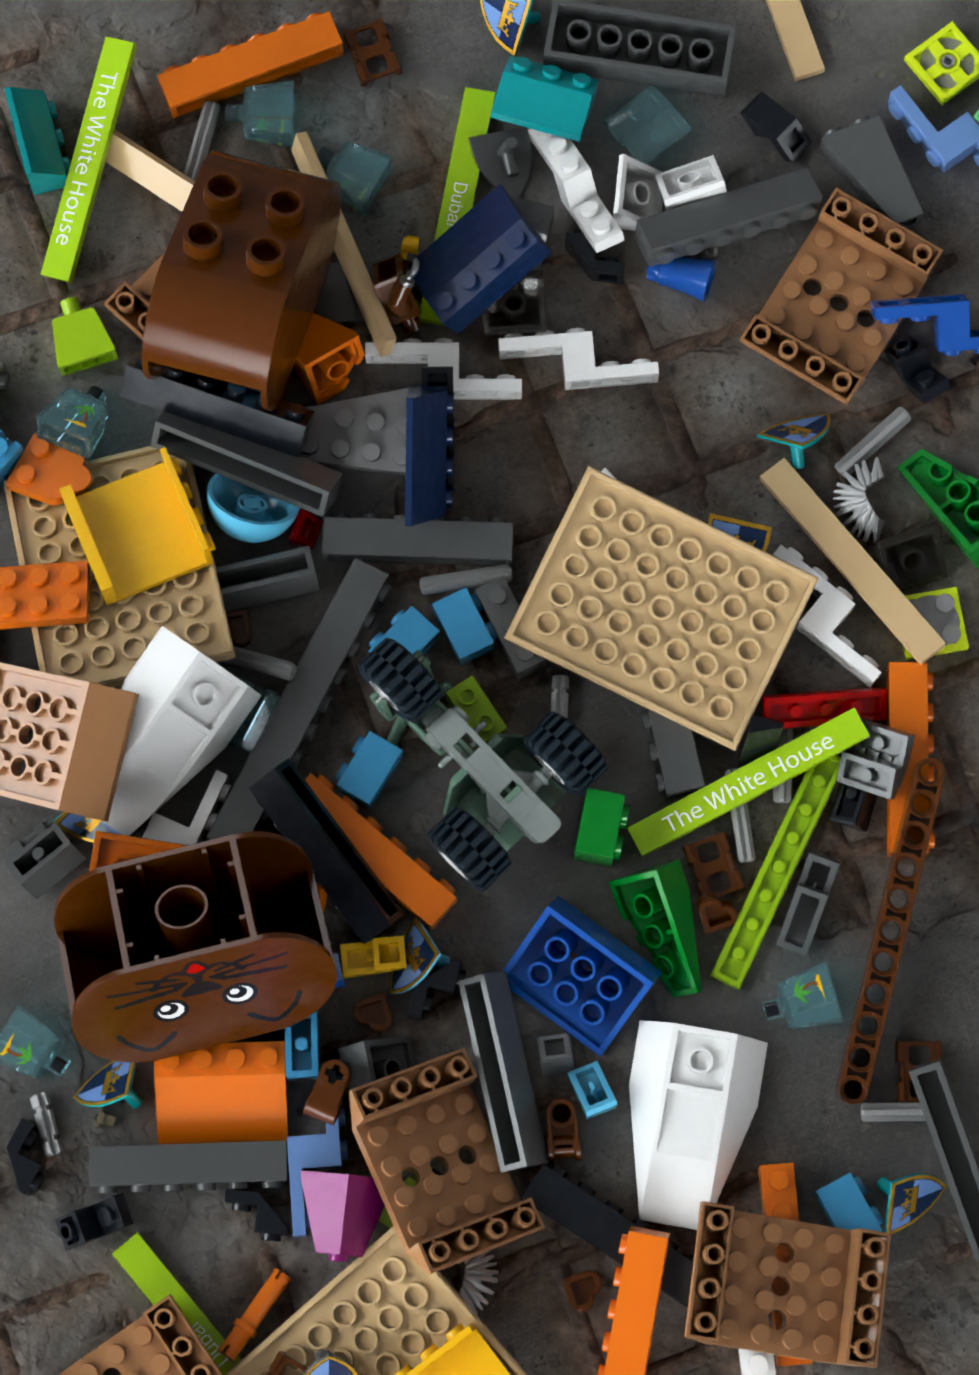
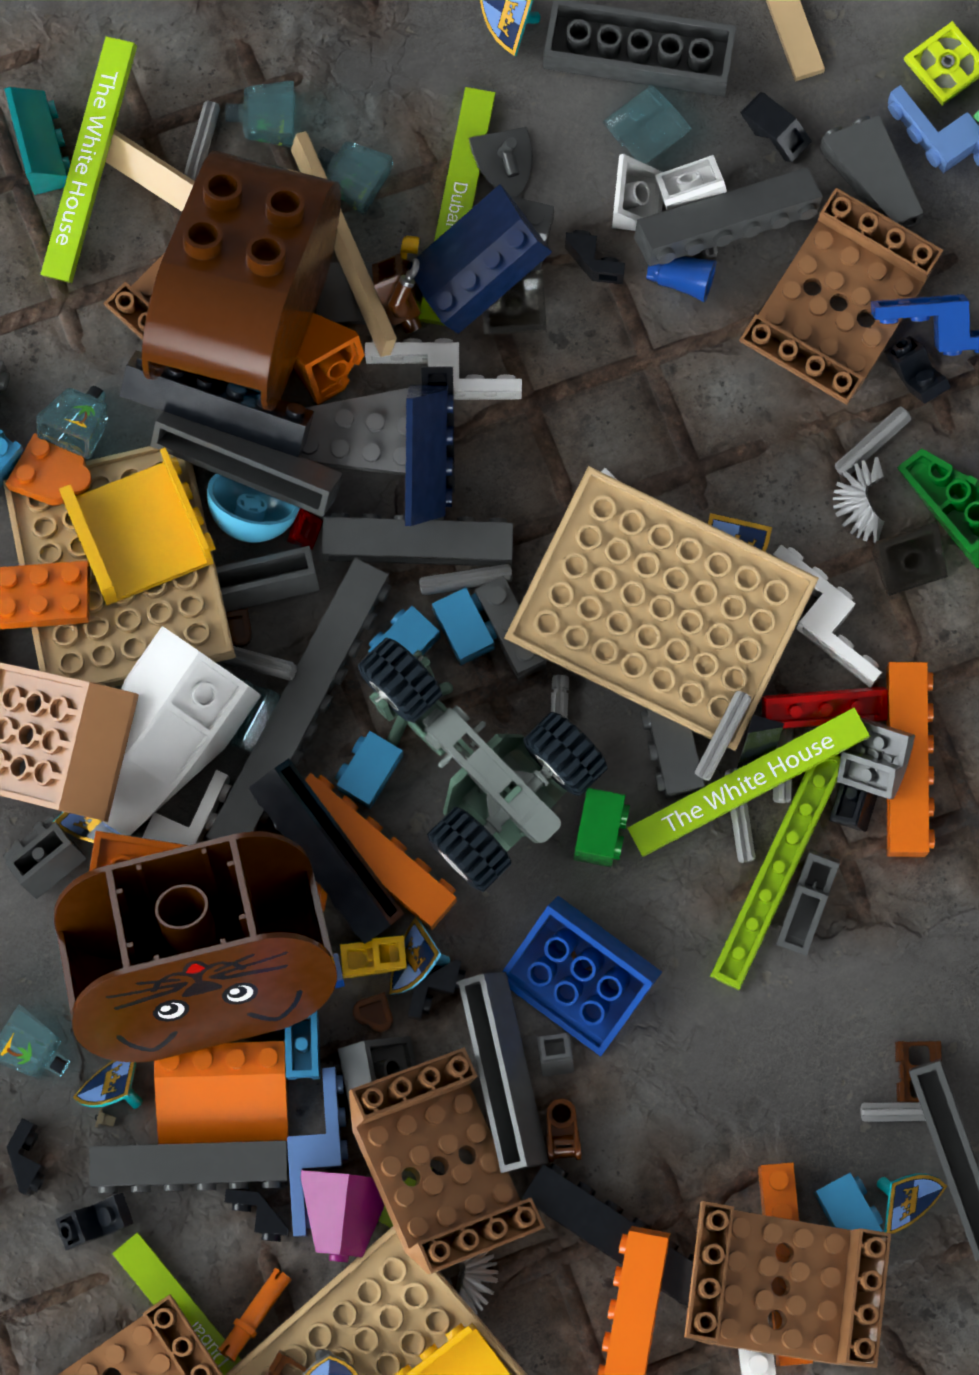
(46, 1124): light grey axle -> none
(80, 338): lime torso -> none
(251, 63): orange brick -> none
(327, 1098): reddish brown piece -> none
(363, 54): reddish brown piece -> none
(478, 708): lime brick -> none
(544, 98): teal slope -> none
(578, 189): white bracket -> none
(578, 359): white bracket -> none
(581, 1289): reddish brown tile -> none
(592, 1090): medium azure slope -> none
(661, 913): green wedge -> none
(689, 1115): white wedge -> none
(715, 913): reddish brown tile -> none
(723, 735): none -> light grey axle
(723, 863): reddish brown piece -> none
(798, 434): shield -> none
(806, 1000): clear light blue torso -> none
(852, 561): tan tile -> none
(879, 942): reddish brown beam -> none
(944, 614): light grey piece -> none

